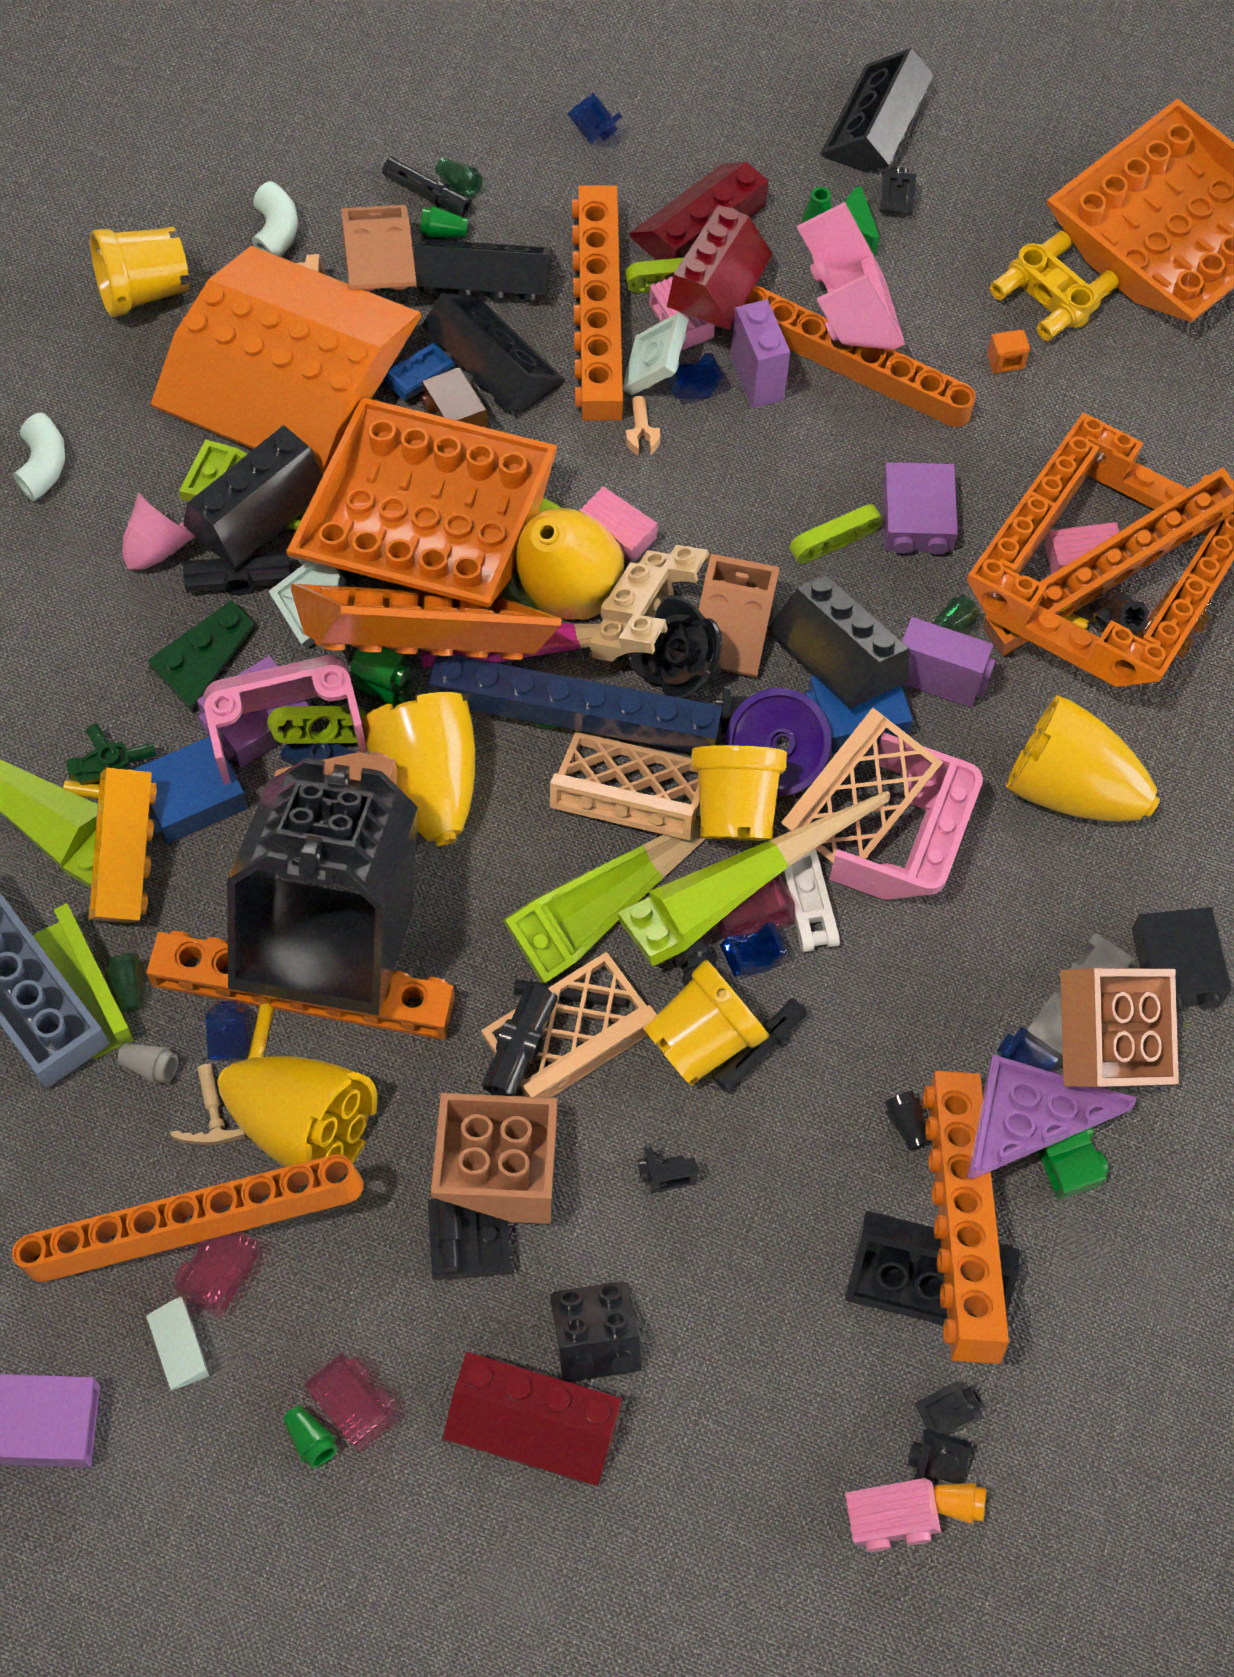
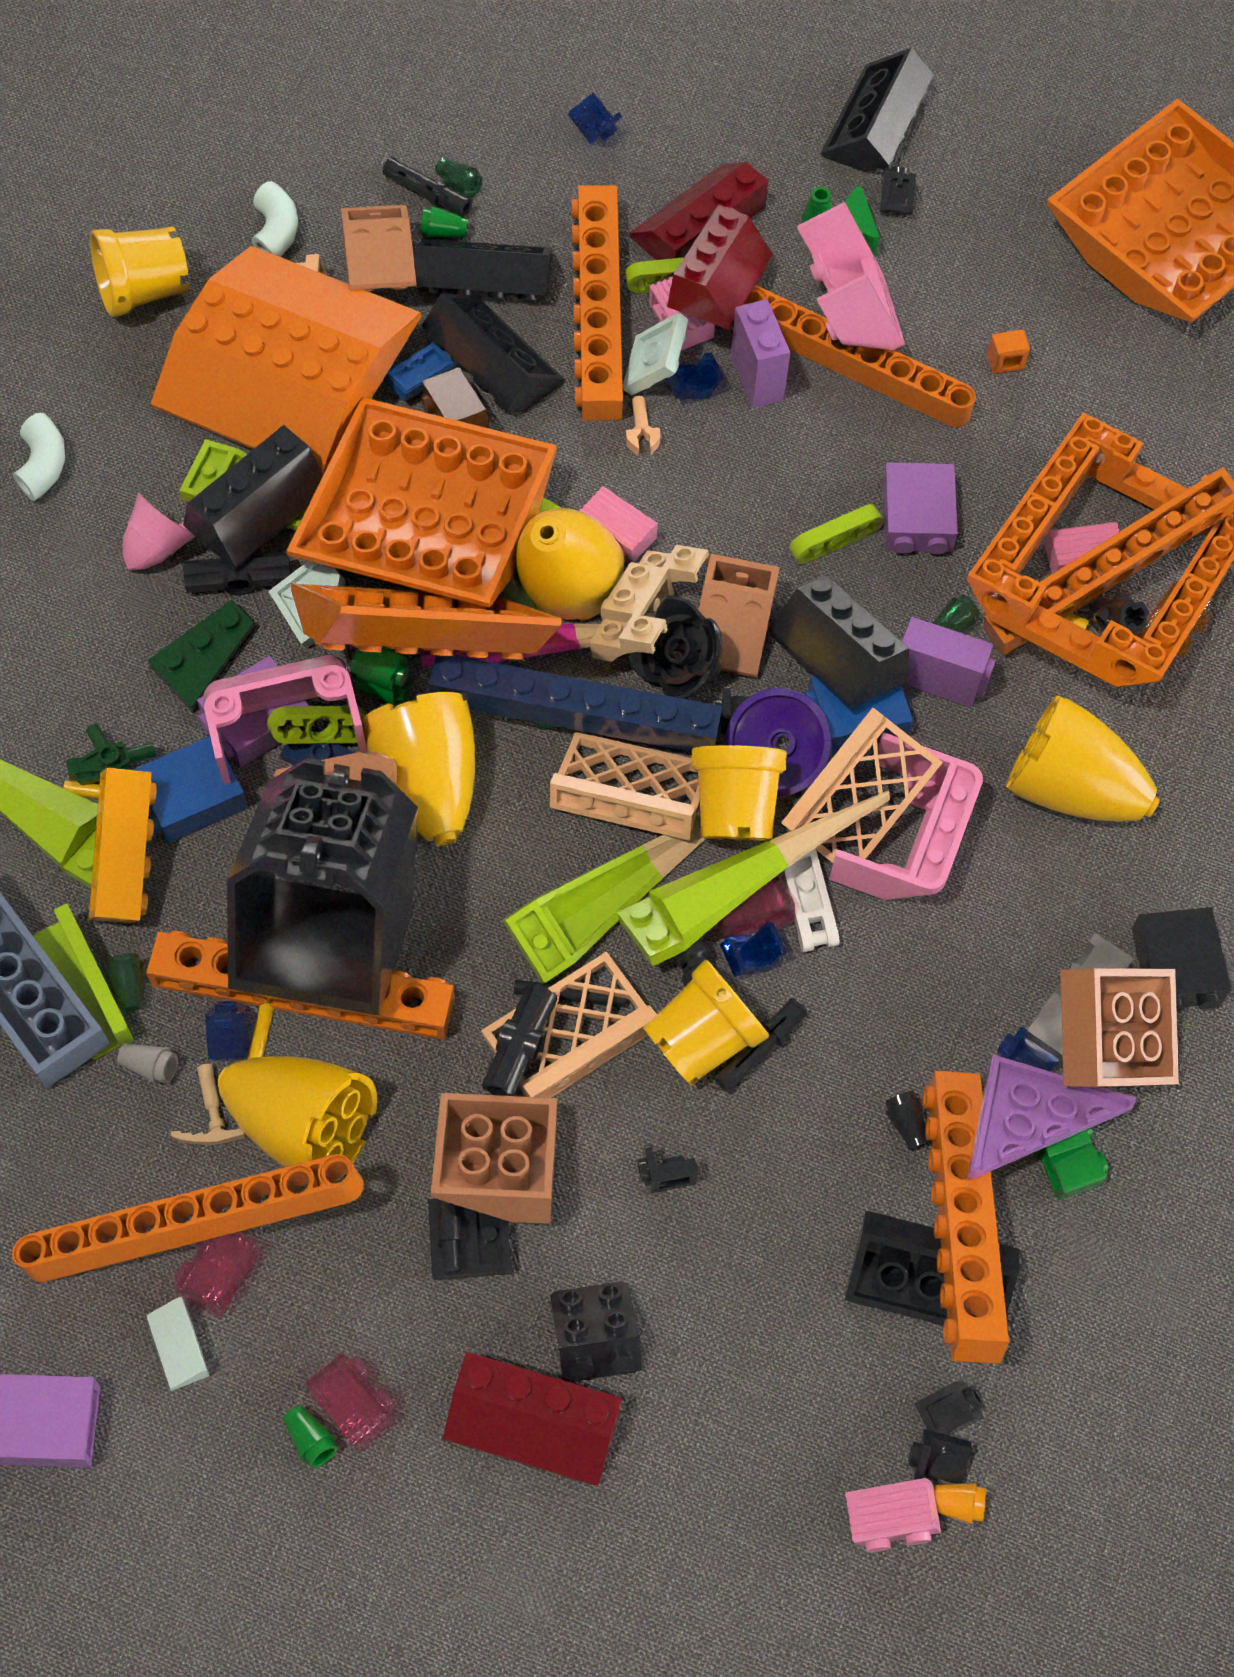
(1054, 285): yellow piece -> none

